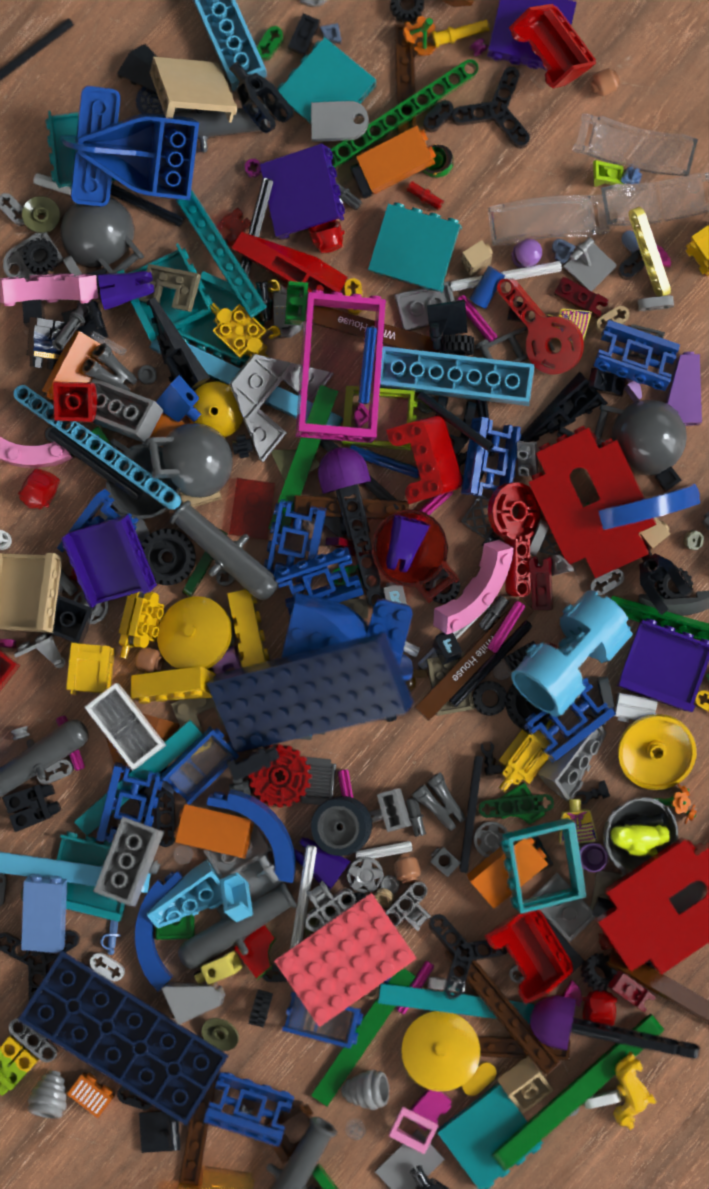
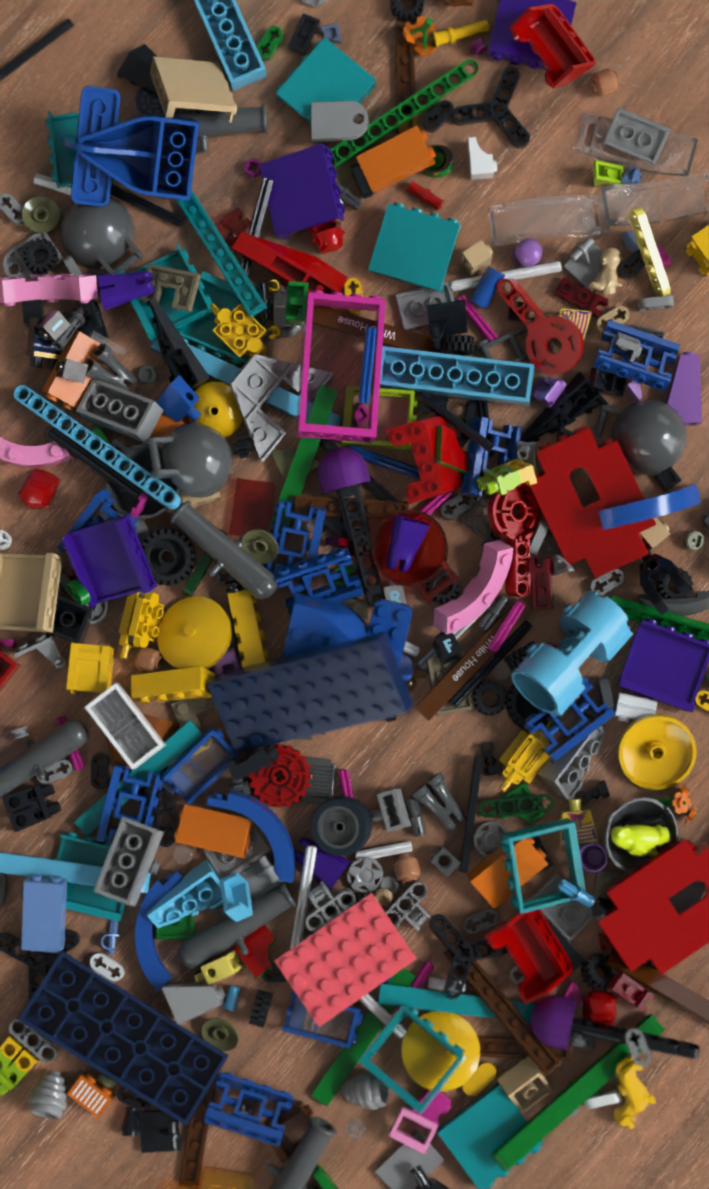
(52, 326): none -> brick
(71, 370): none -> brick
(74, 401): red brick -> none
(78, 592): none -> green beam
(104, 771): none -> black beam
(107, 1081): none -> olive tile
(130, 1122): none -> black cone
(139, 506): none -> dark pink tile
(231, 998): none -> dark azure pin
(233, 586): none -> black bush
(255, 85): black piece -> none
(260, 545): none -> olive dish
(381, 1013): none -> white axle
(427, 1026): none -> teal window
(449, 451): none -> red tile
(460, 510): none -> dark grey beam
(480, 163): none -> white arch
(482, 925): none -> dark grey beam
(506, 477): none -> lime hips
(547, 390): none -> medium lavender cylinder
(562, 250): sand blue tile -> none
(576, 893): none -> dark azure axle
(585, 1042): none -> dark grey piece
(607, 277): none -> tan animal
(626, 342): none -> light grey bracket
(636, 135): none -> light grey tile
(642, 1044): none -> light grey beam

